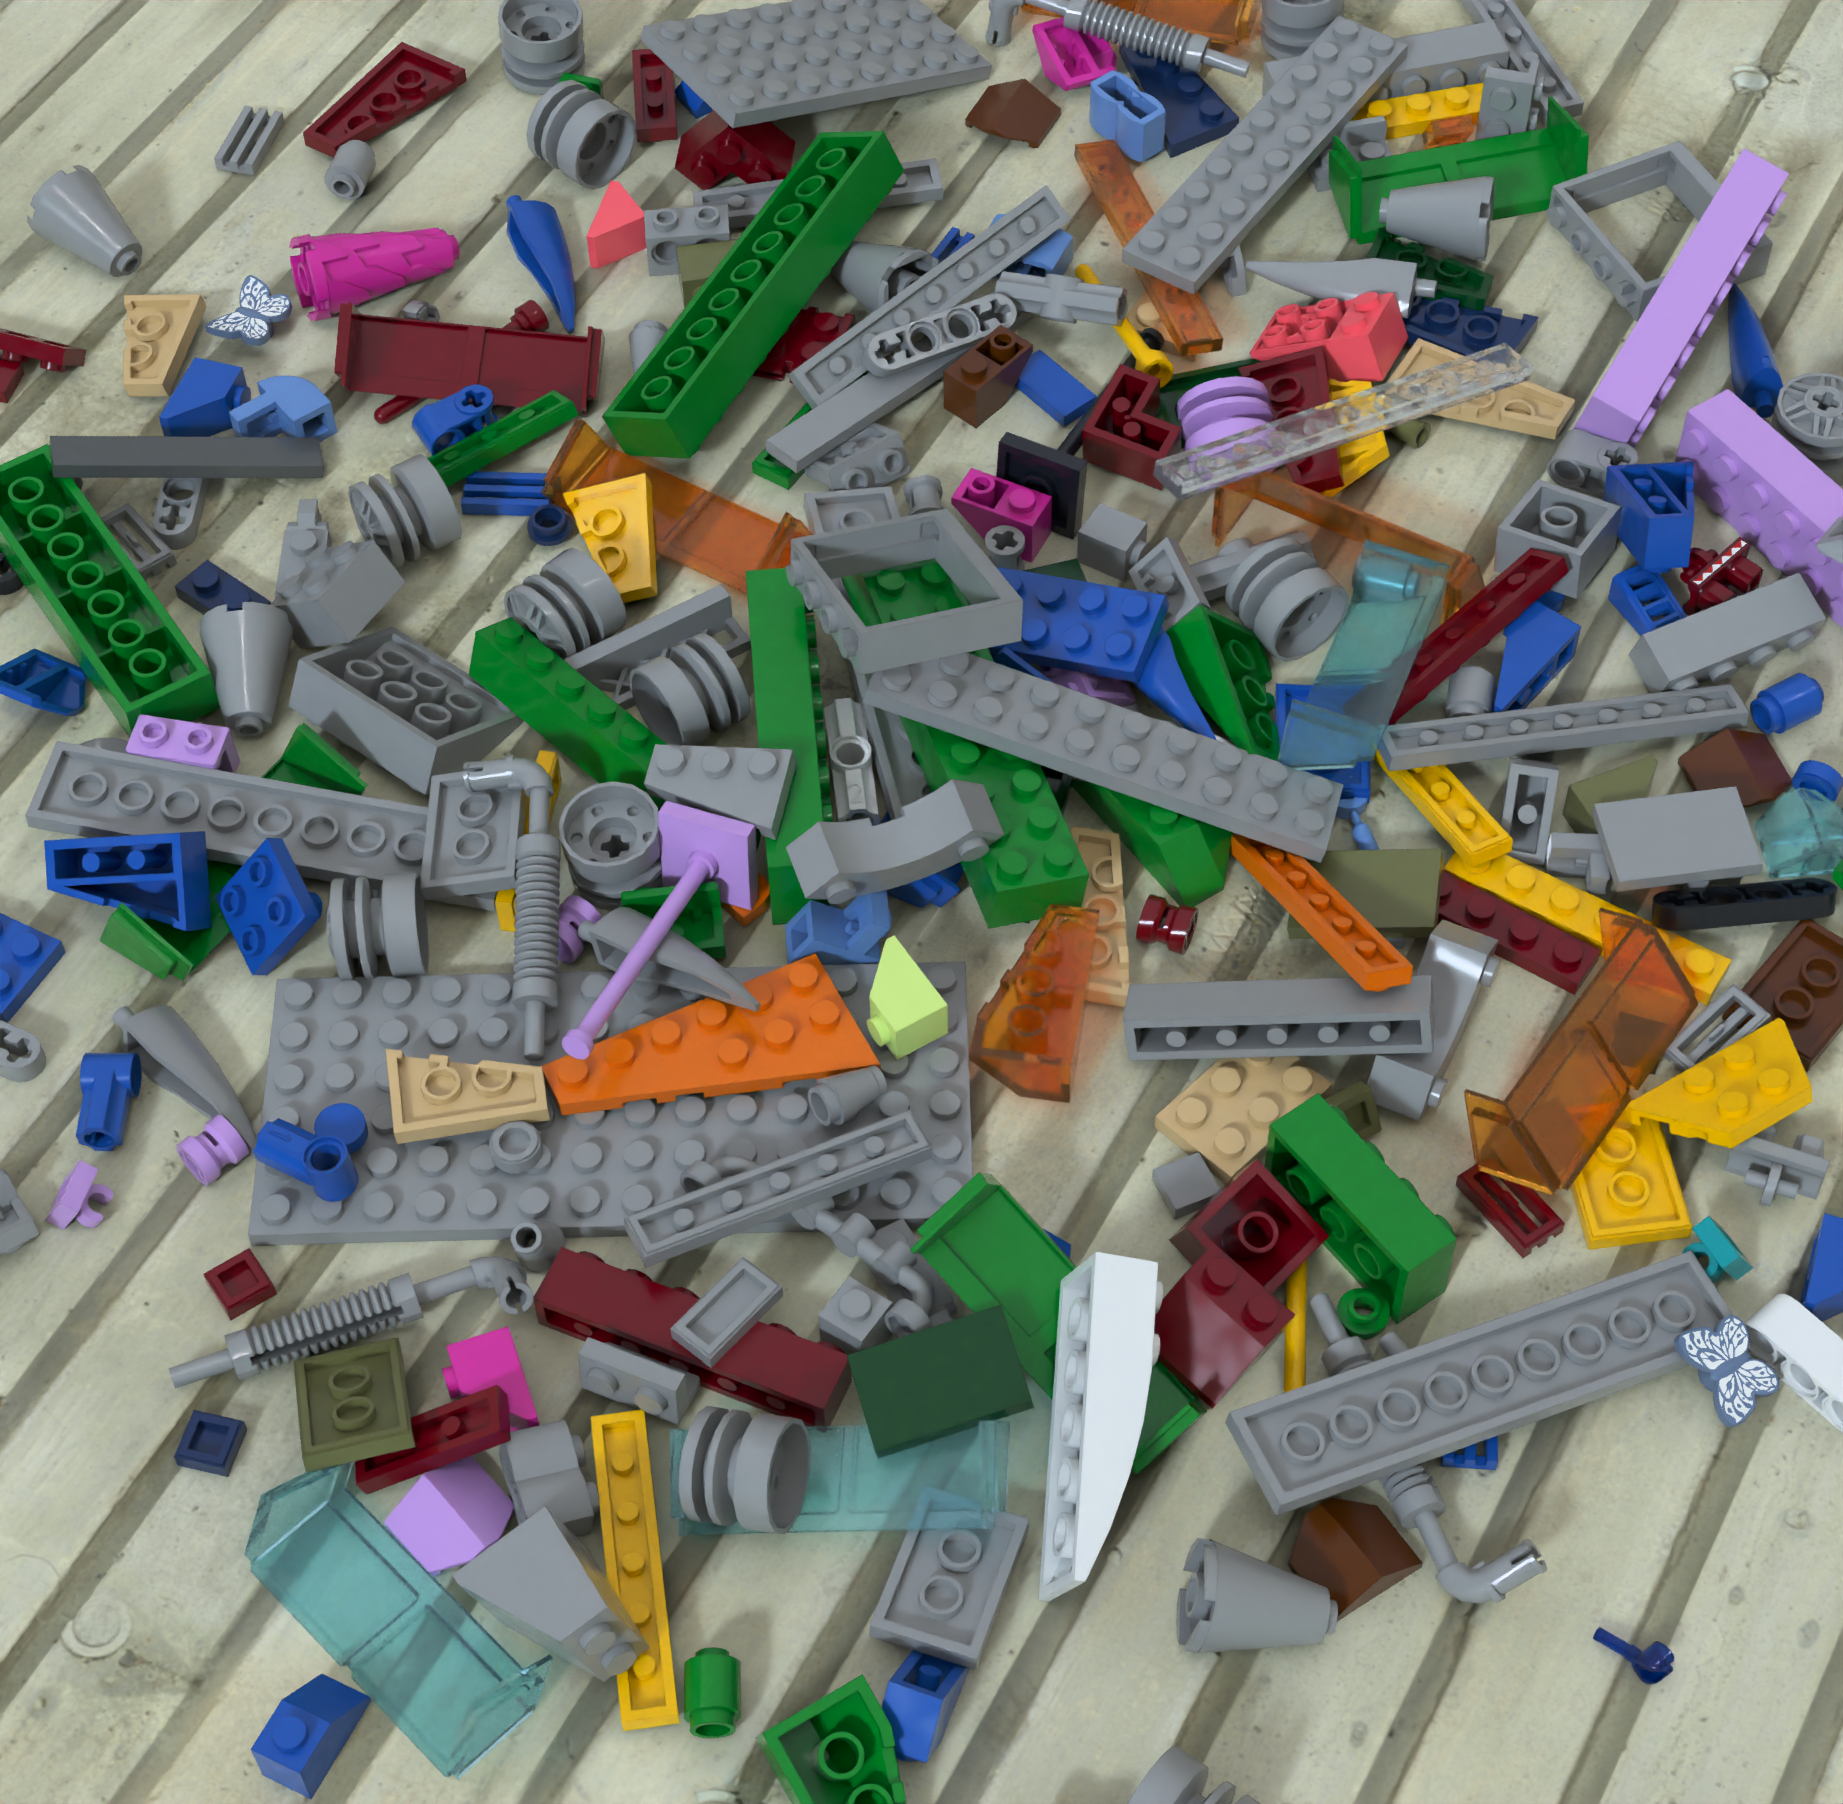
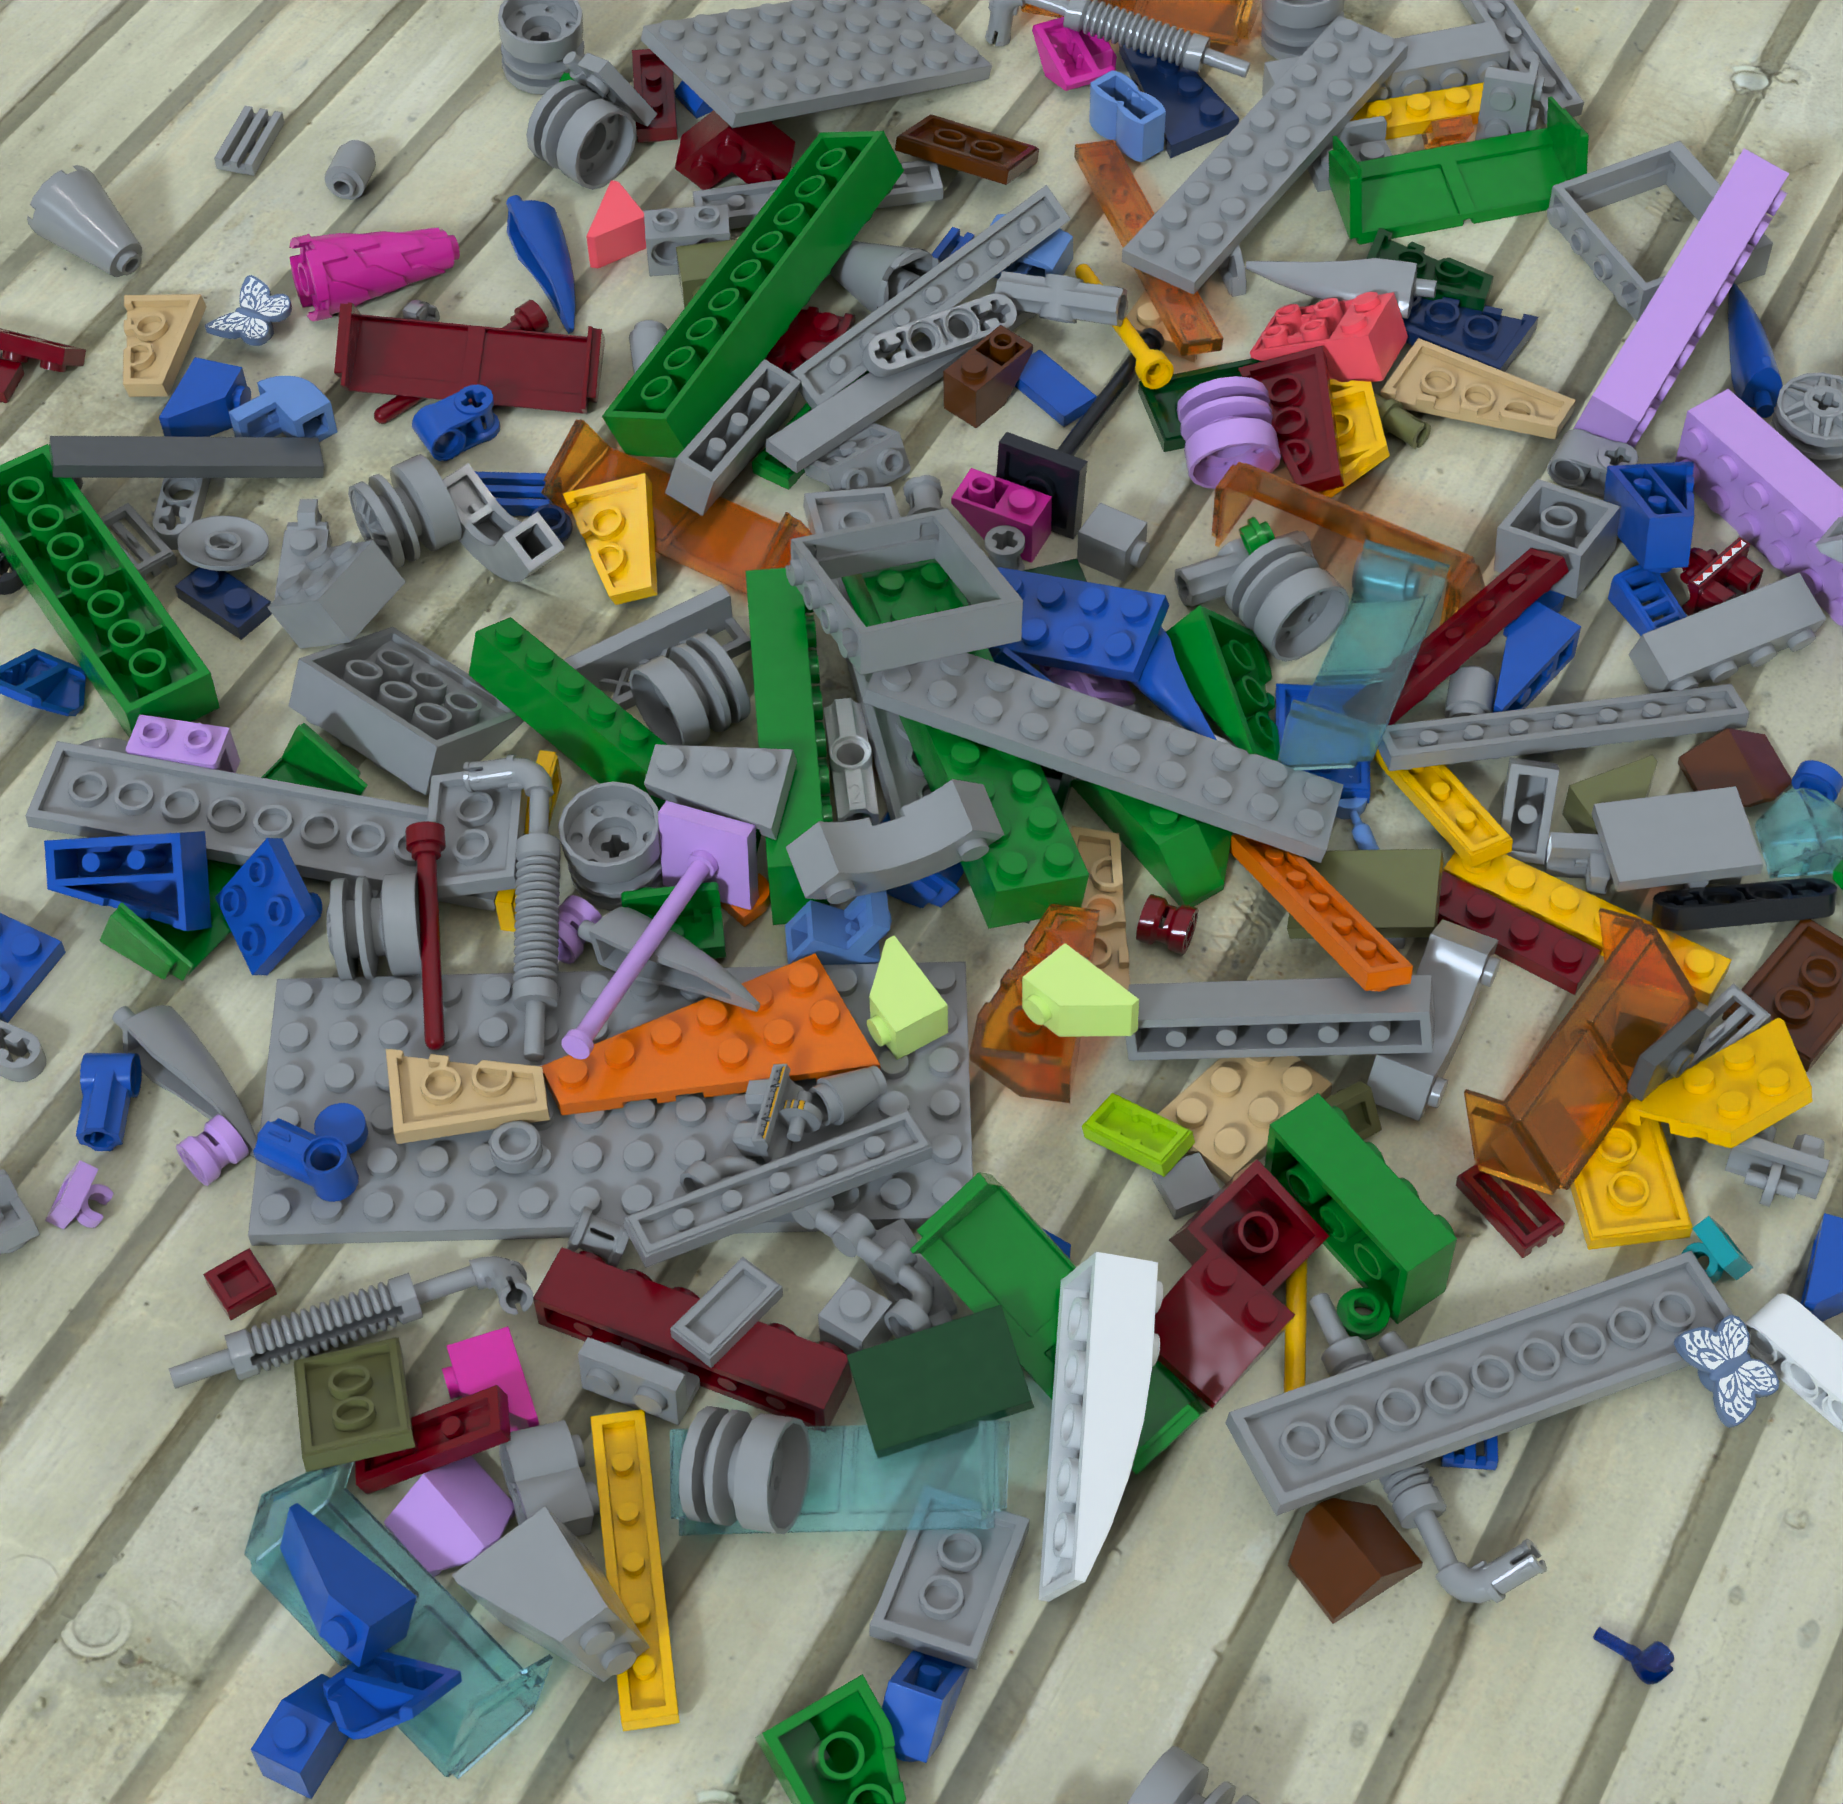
(210, 1443): dark blue tile -> none
(223, 543): none -> light grey dish
(247, 662): light grey cone -> none
(346, 1594): none -> blue slope
(383, 97): dark red wing -> none
(385, 1693): none -> blue slope
(425, 843): none -> dark red piece
(495, 537): none -> light grey arch
(503, 436): green tile -> none
(544, 1250): light grey cone -> none
(567, 604): light grey wheel -> none
(598, 1237): none -> light grey bush
(606, 81): none -> light grey plate
(712, 1693): green brick -> none
(732, 437): none -> light grey brick
(783, 1116): none -> light grey hips
(967, 149): none -> reddish brown tile
(1014, 112): reddish brown slope -> none
(1077, 998): none -> yellowish green slope
(1124, 430): dark red brick -> none
(1138, 1134): none -> lime plate
(1169, 574): light grey bracket -> none
(1248, 1603): light grey cone -> none
(1255, 534): none -> green plate
(1341, 421): clear plate -> none
(1443, 215): light grey cone -> none
(1668, 1055): none -> dark grey plate
(1787, 704): blue brick -> none

